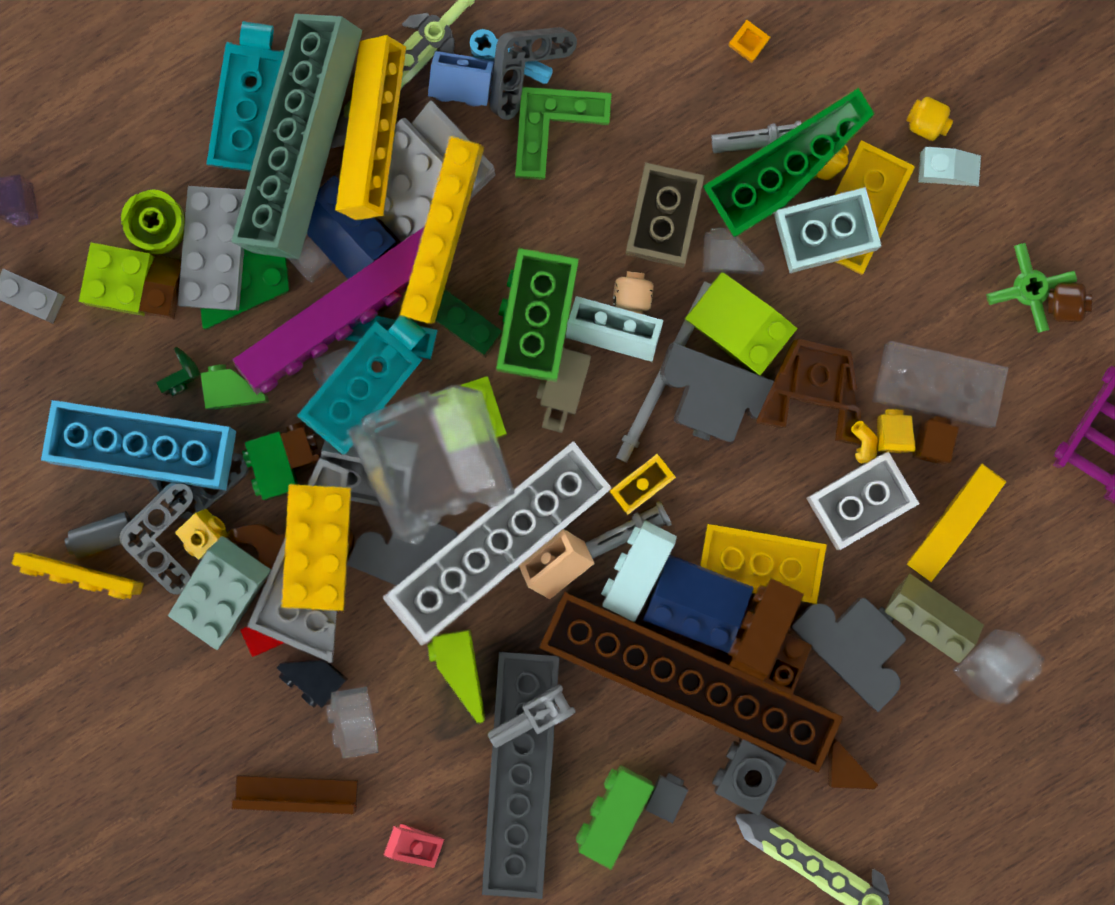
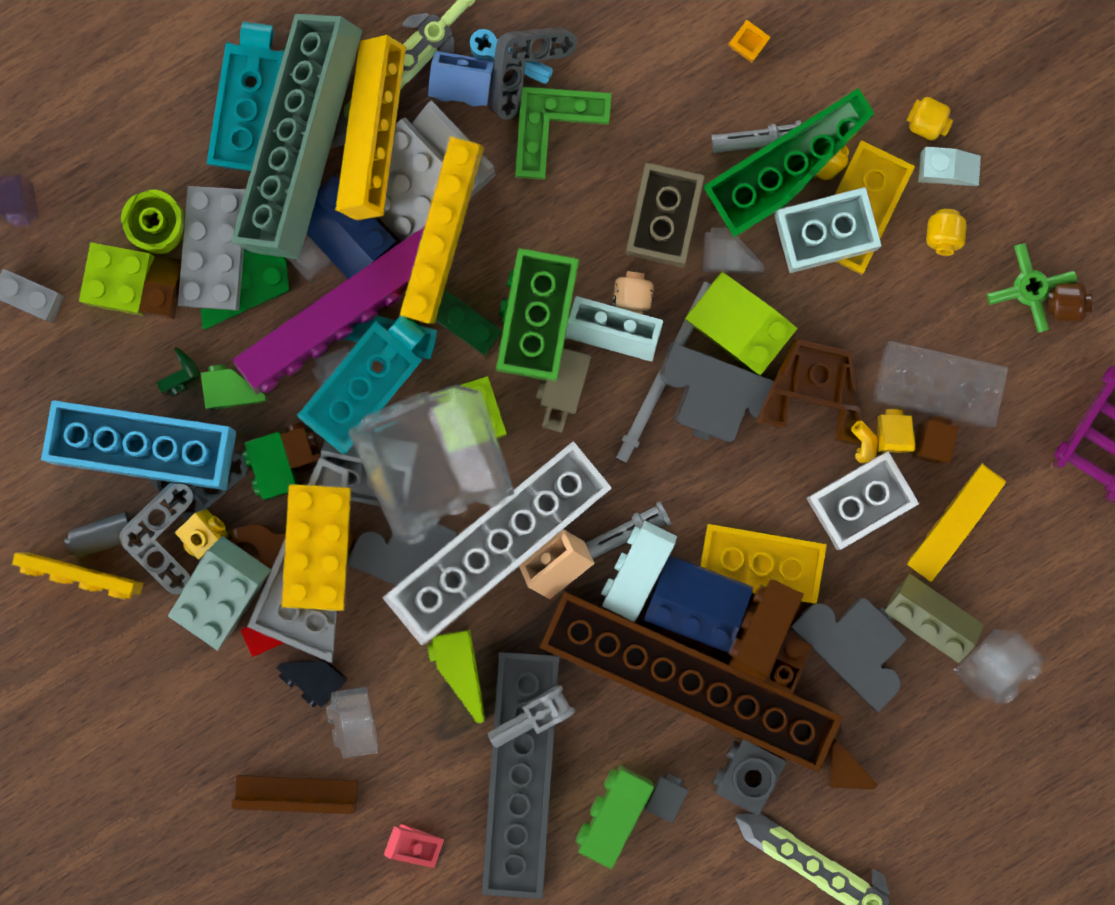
(642, 484): yellow brick -> none
(946, 231): none -> yellow head

